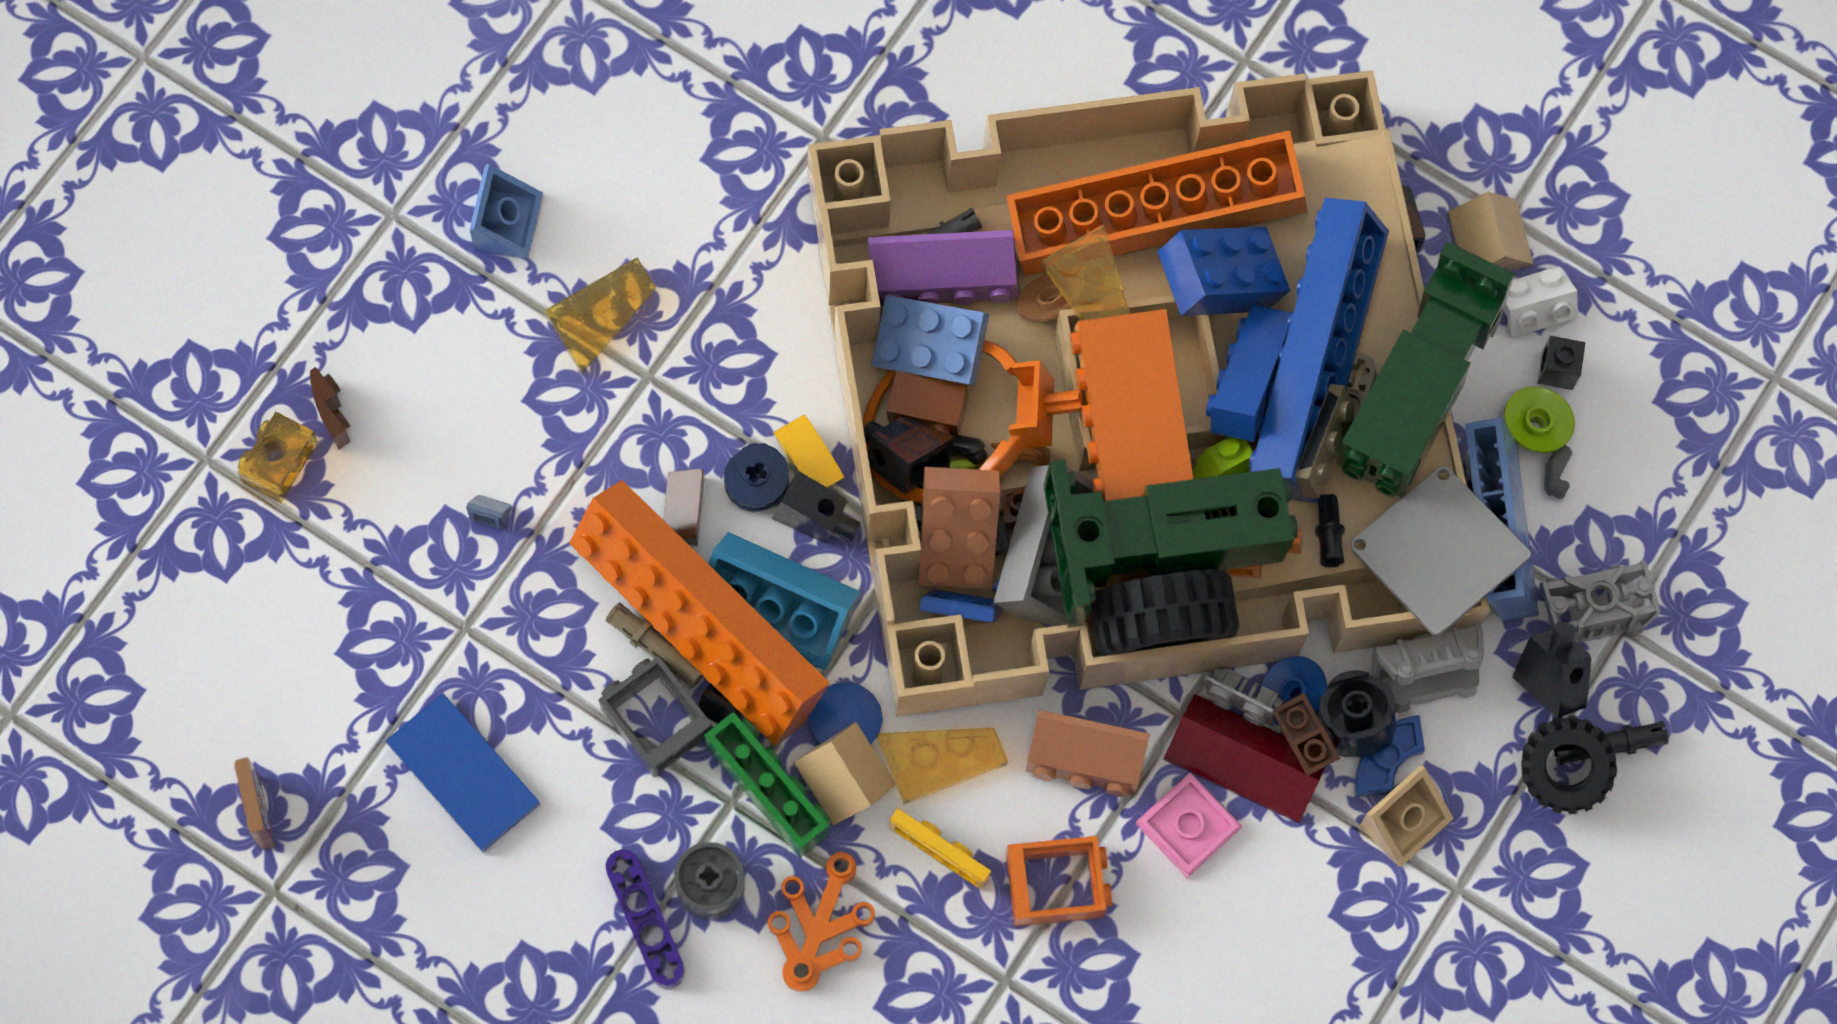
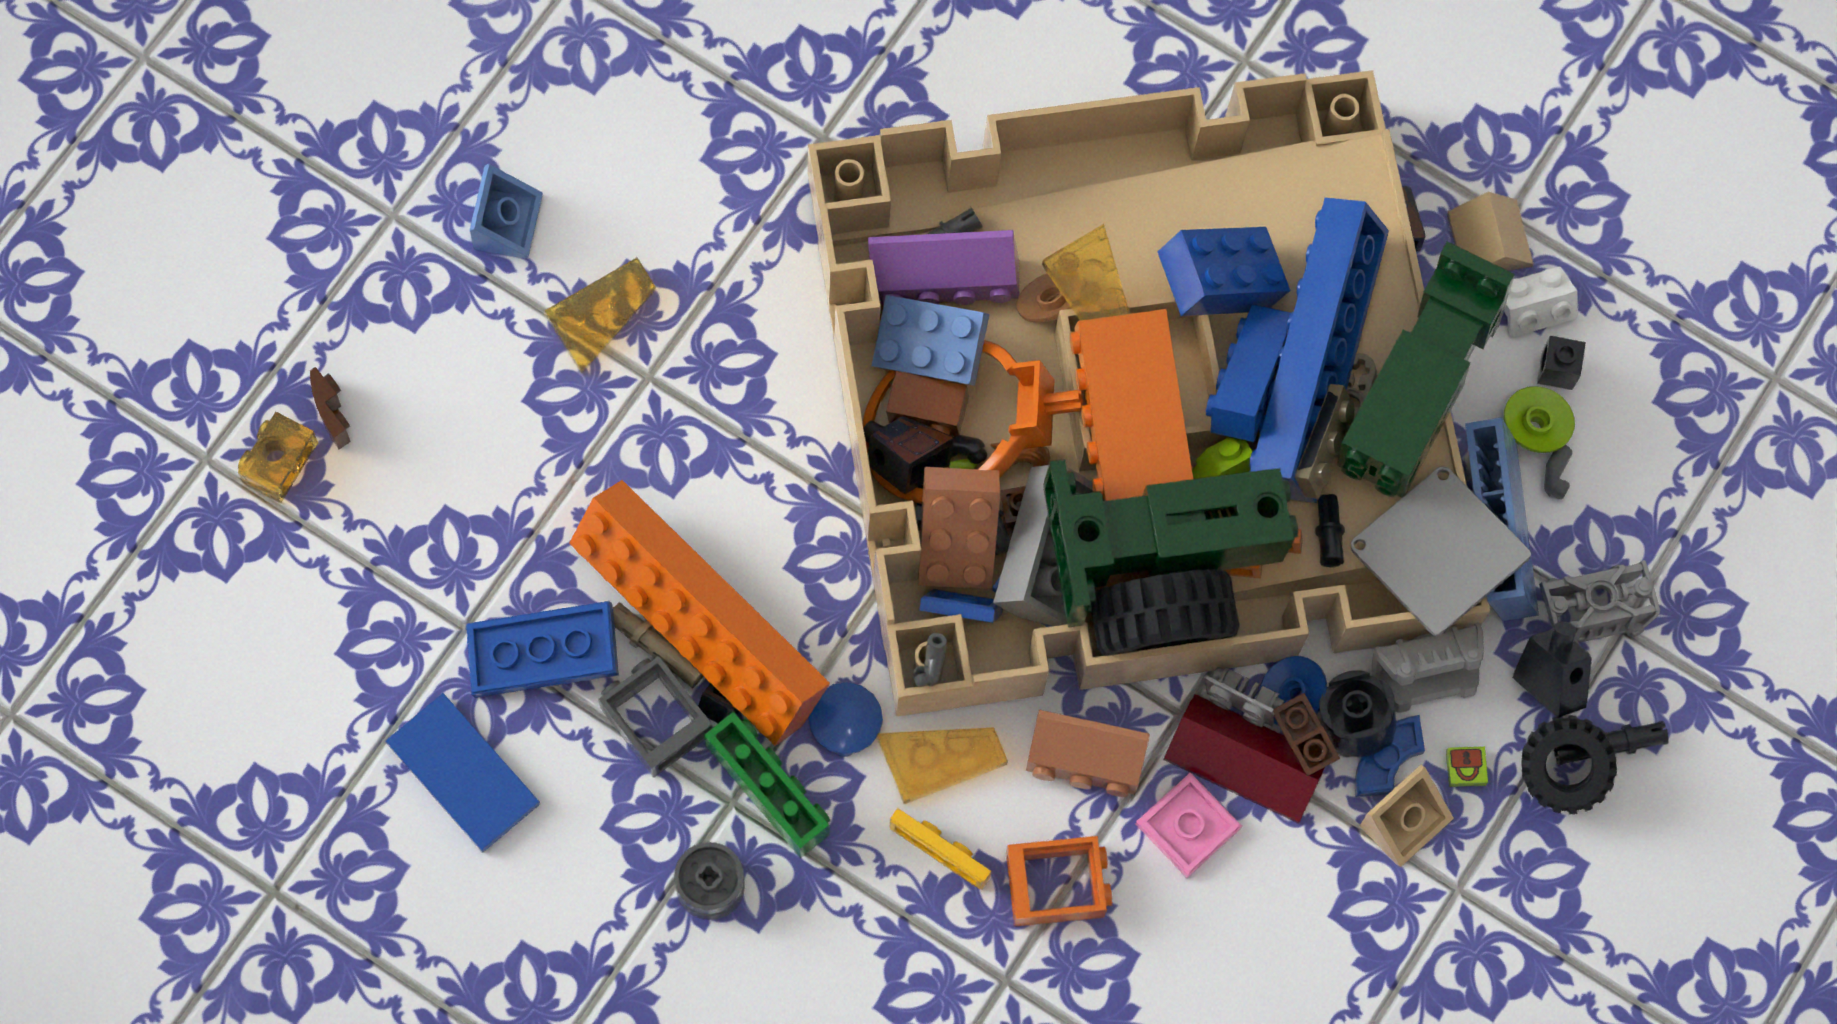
(254, 803): medium nougat tile -> none
(488, 511): sand blue slope -> none
(542, 649): none -> blue tile
(648, 917): dark purple beam -> none
(684, 503): slope -> none
(746, 464): dark blue piece -> none
(792, 598): dark azure slope -> none
(802, 509): black torso -> none
(808, 451): yellow slope -> none
(817, 927): orange plant -> none
(844, 774): tan slope -> none
(934, 659): none -> dark grey arm
(1157, 199): orange brick -> none
(1466, 766): none -> tile

